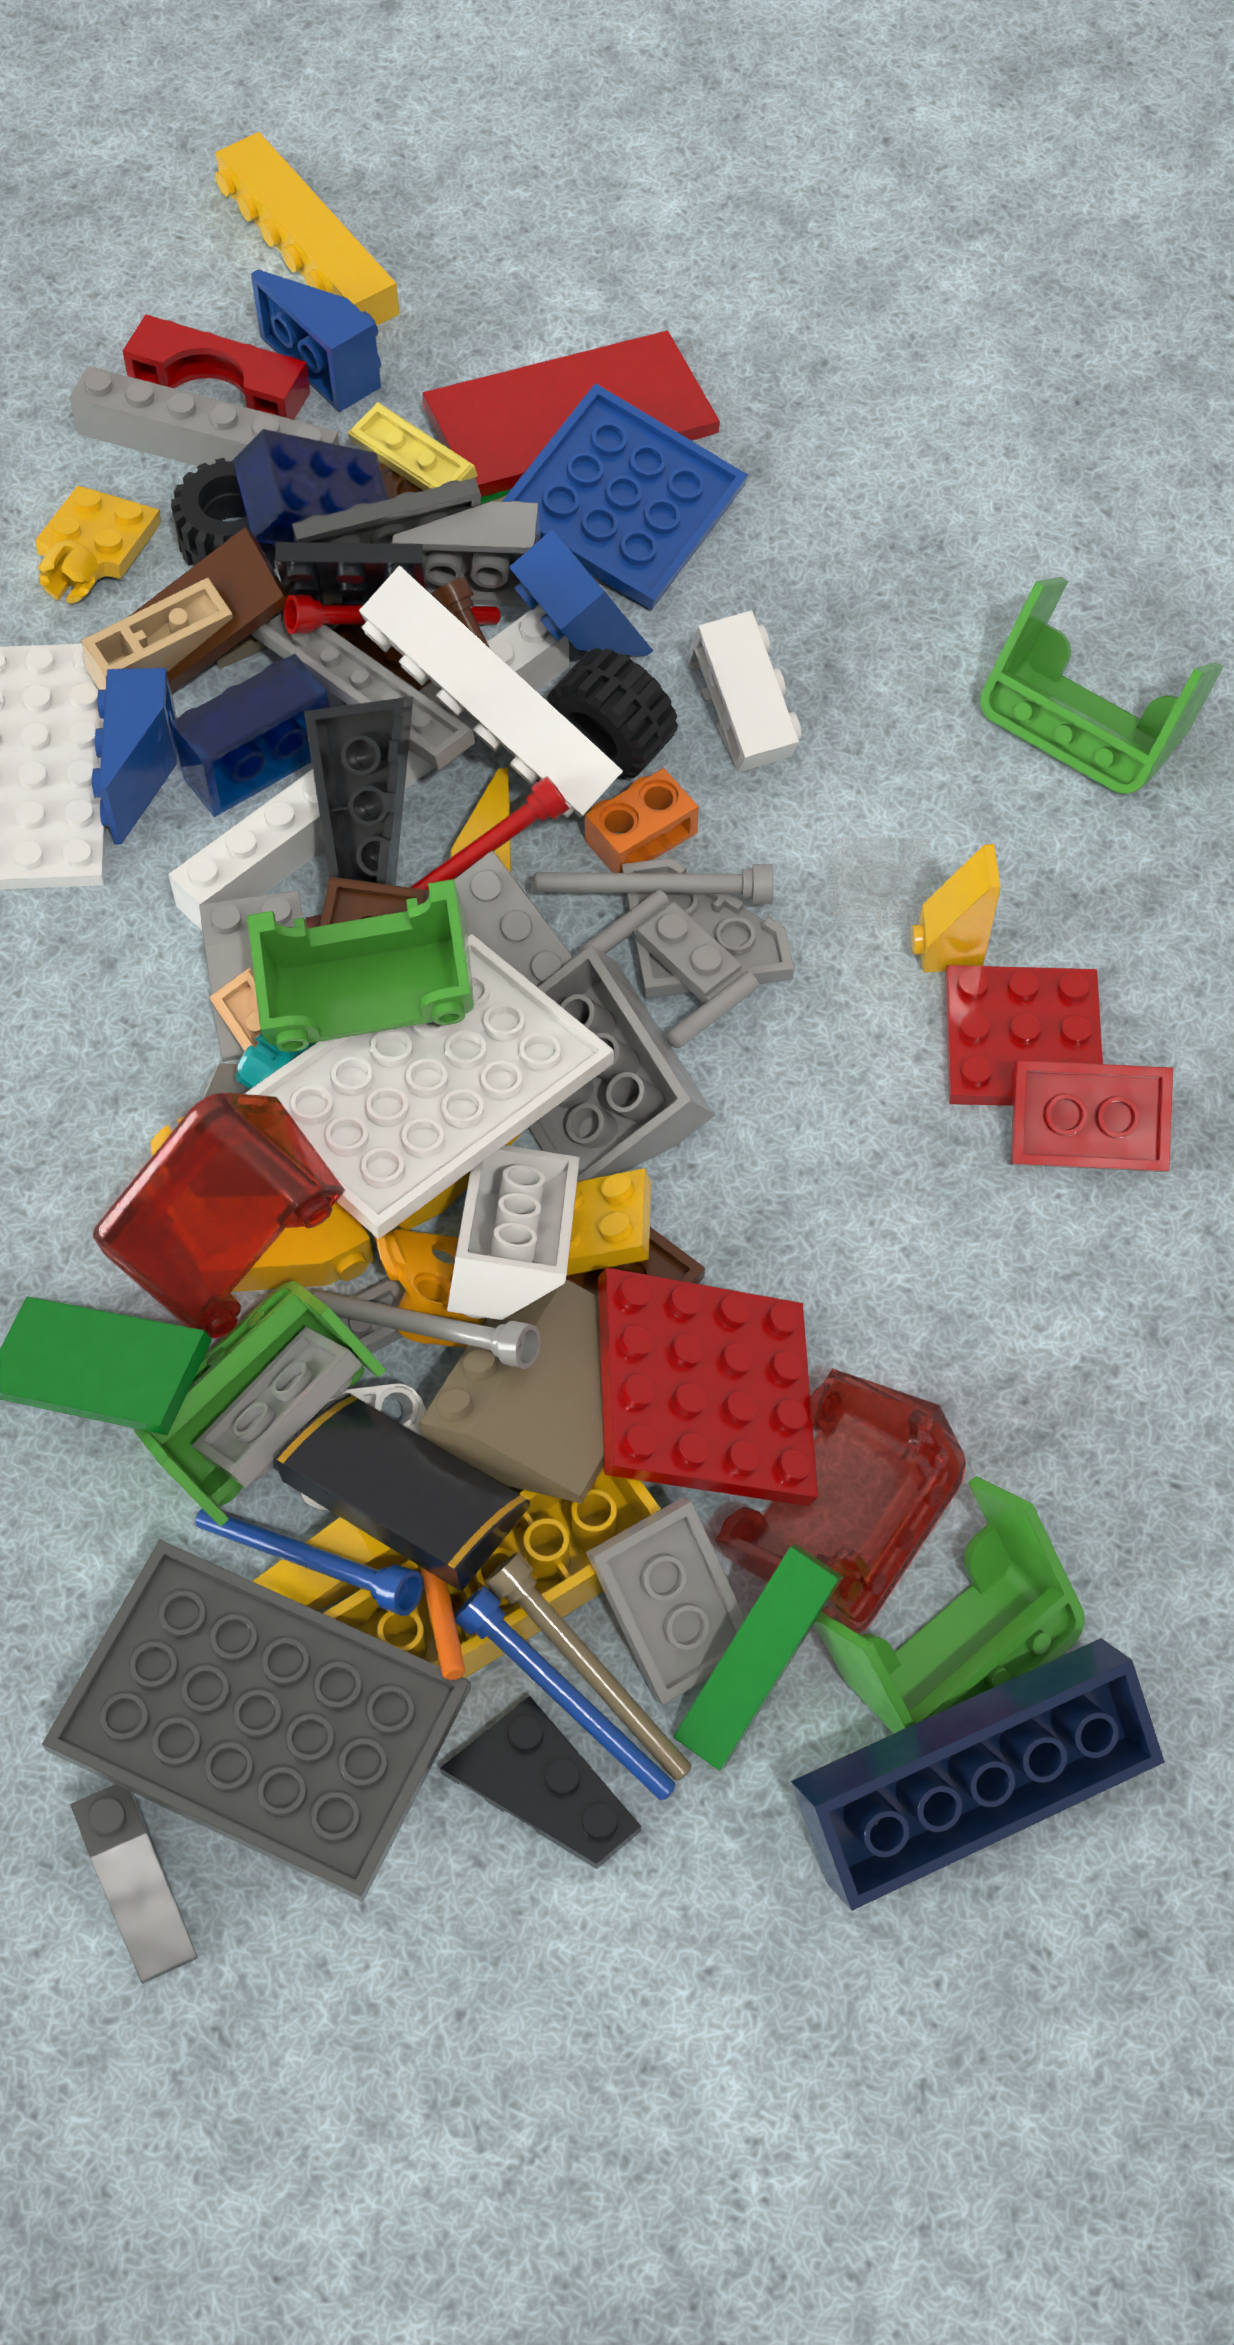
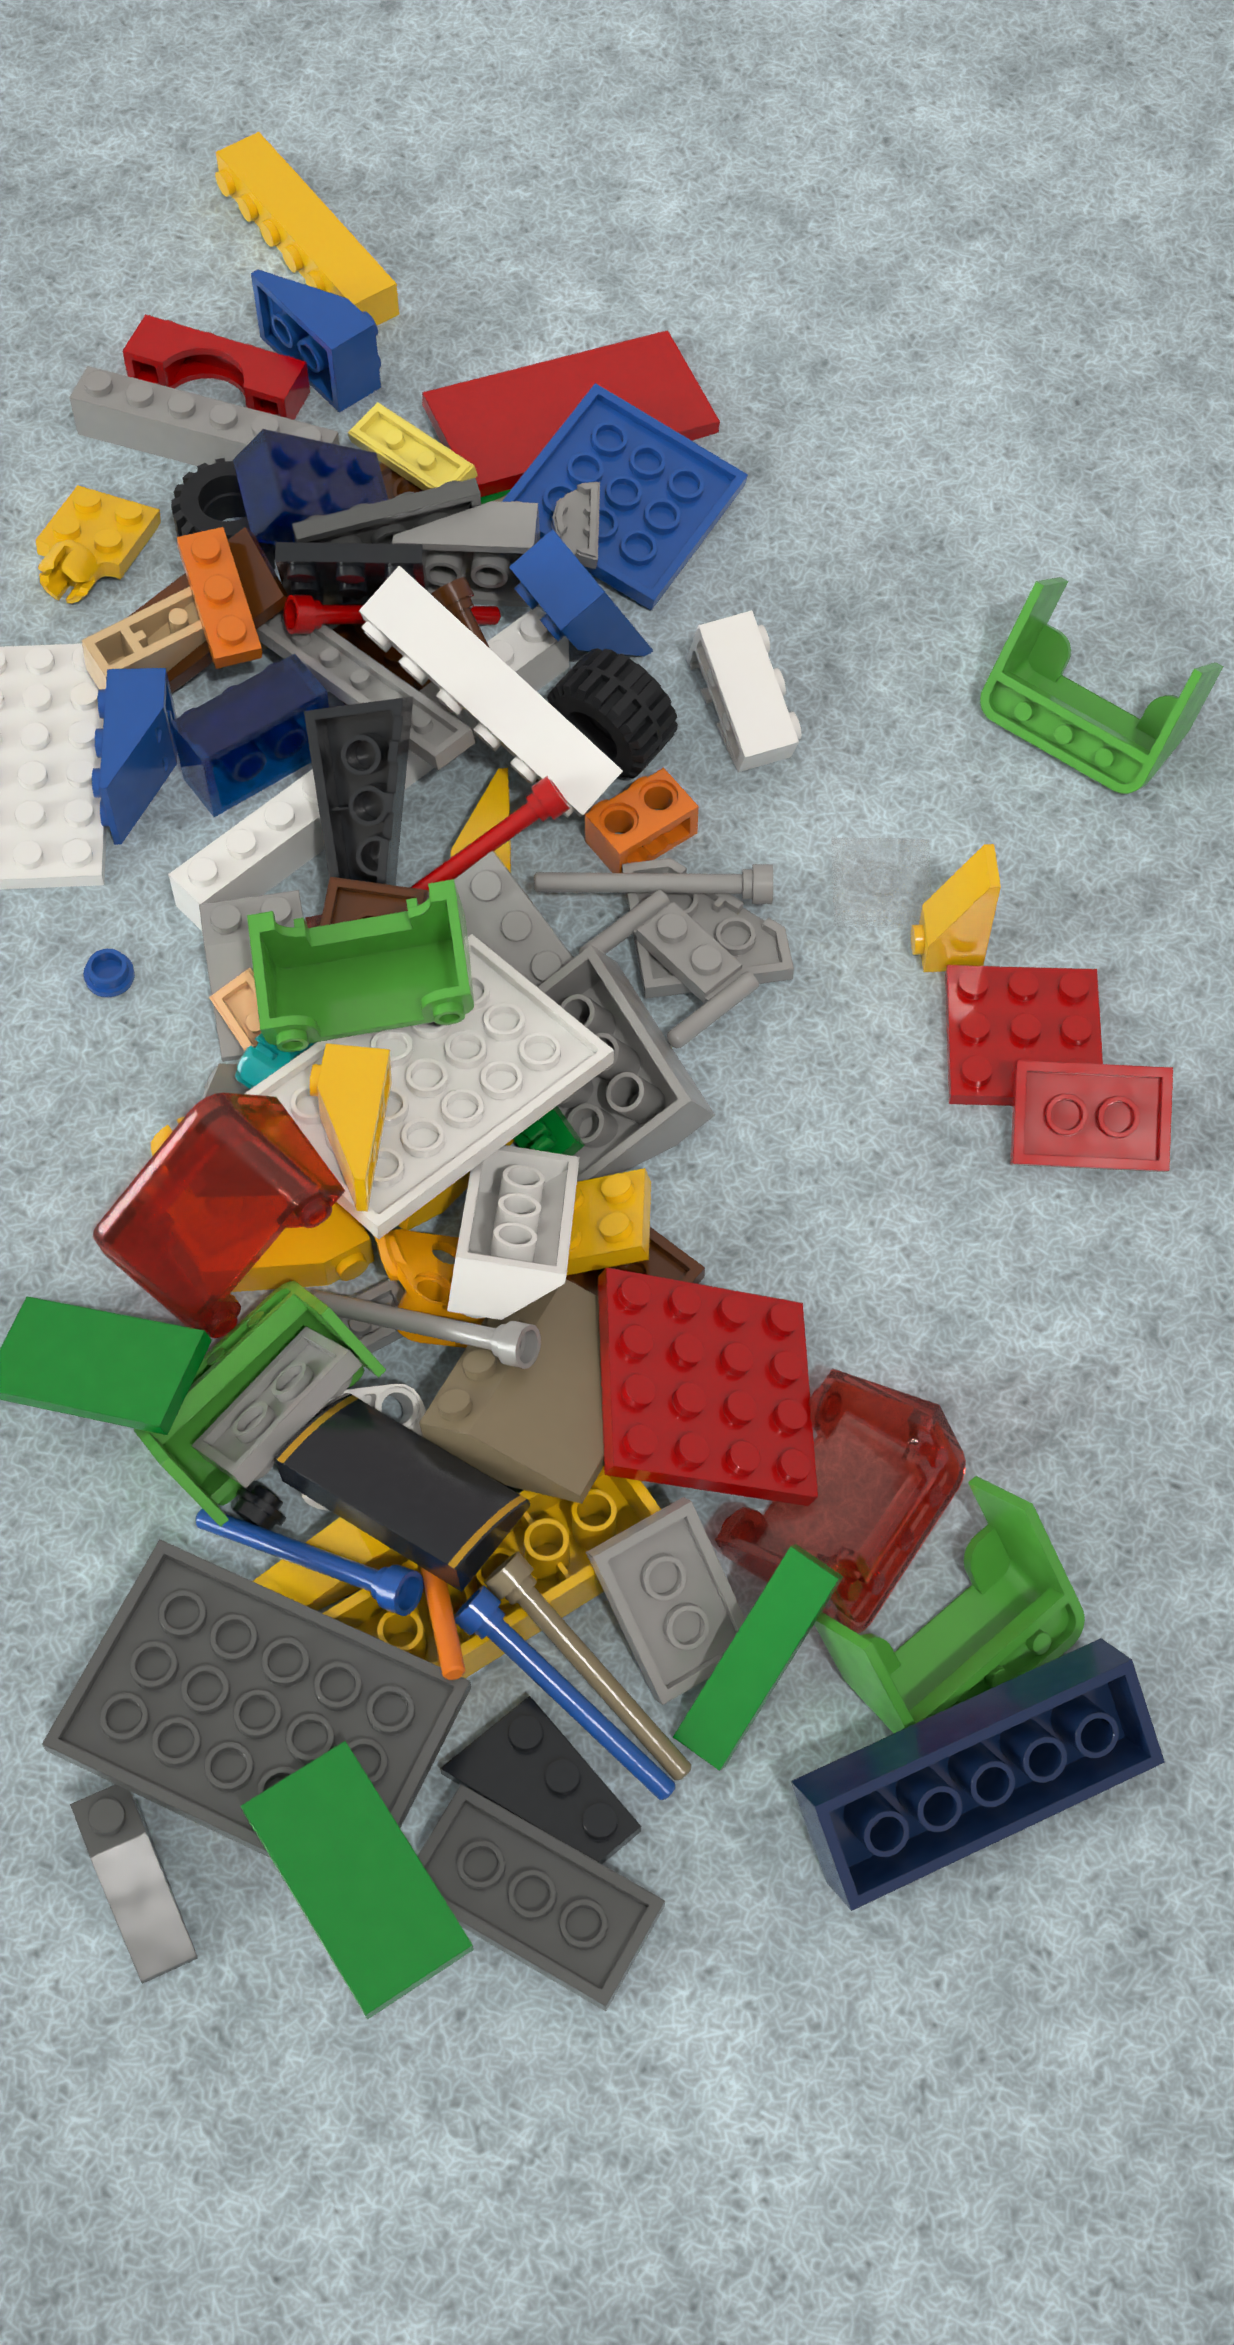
(108, 973): none -> blue plate
(219, 597): none -> orange plate
(259, 1507): none -> black plate
(353, 1104): none -> yellow slope
(357, 1879): none -> green tile
(538, 1897): none -> dark grey plate
(551, 1134): none -> green tile
(578, 522): none -> light grey tile

